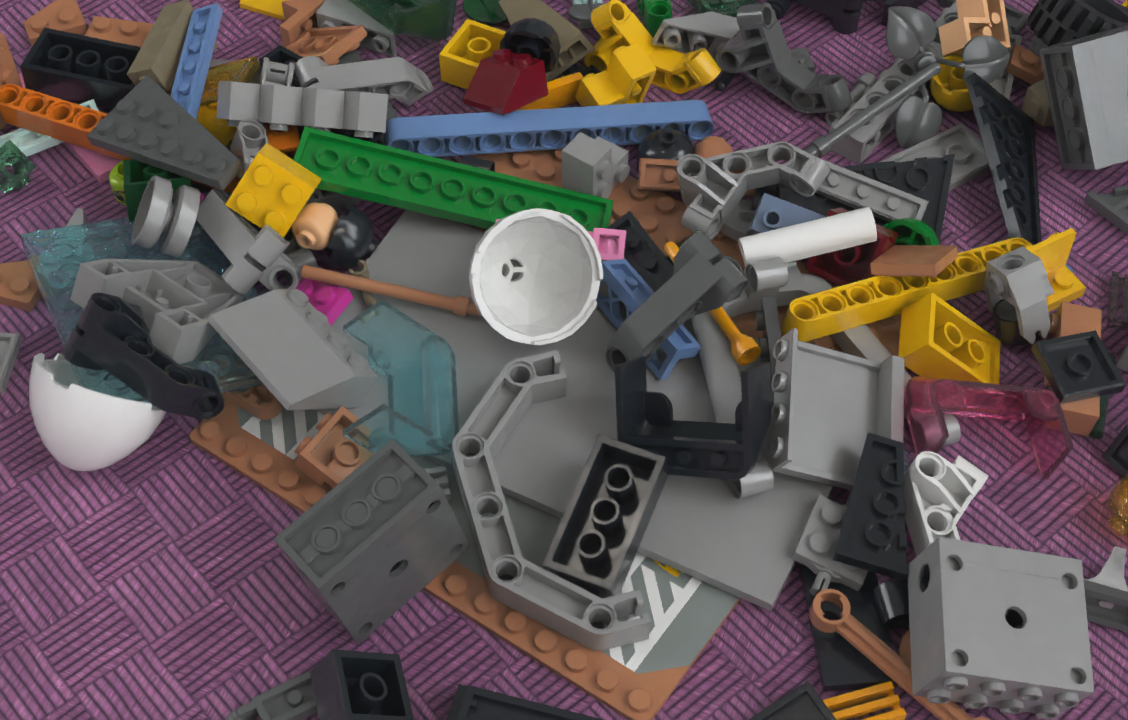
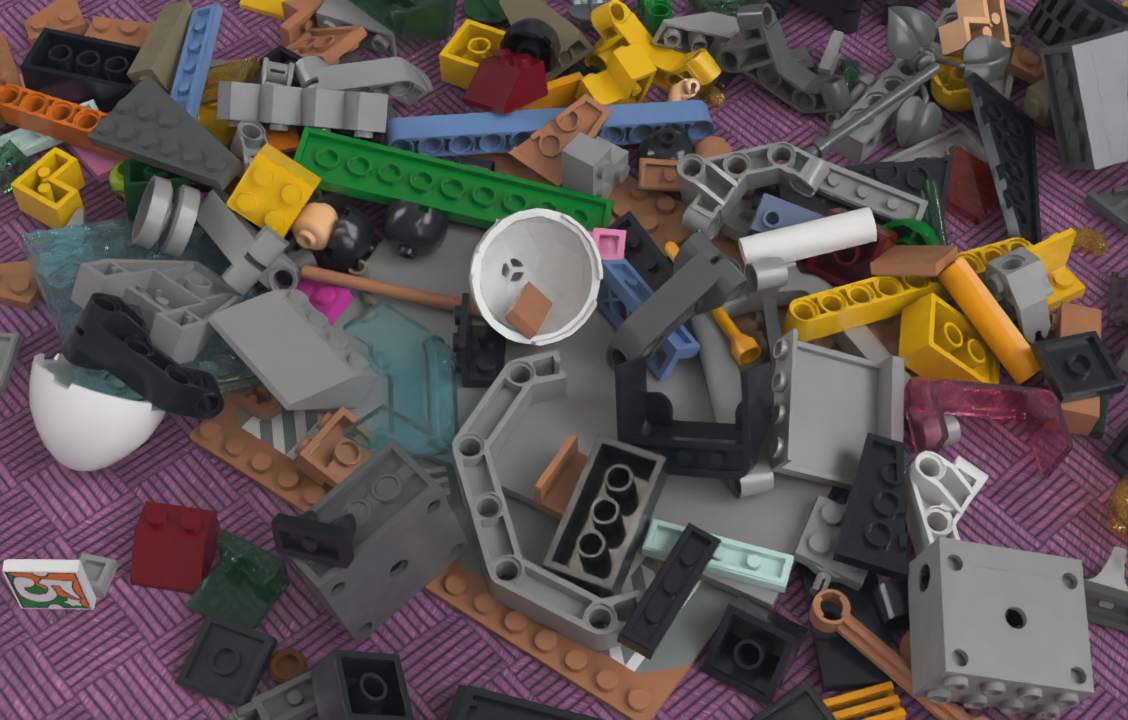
(49, 584): none -> white tile
(51, 189): none -> yellow brick
(99, 572): none -> light grey tile
(173, 547): none -> dark red slope
(226, 661): none -> black tile
(242, 583): none -> clear green bracket
(287, 665): none -> reddish brown tile
(314, 540): none -> black tile
(413, 230): none -> black cylinder
(477, 348): none -> black bracket
(528, 310): none -> nougat tile
(544, 148): none -> nougat wing
(559, 479): none -> nougat panel
(669, 591): none -> black tile
(684, 90): none -> light nougat arm
(711, 94): none -> clear yellow arm
(732, 559): none -> light aqua tile
(753, 649): none -> black slope
(832, 54): none -> light grey tile
(850, 70): none -> clear green arm
(935, 211): none -> clear green bar
(970, 186): none -> clear red tile
(990, 320): none -> light orange brick
(1091, 240): none -> clear yellow arm

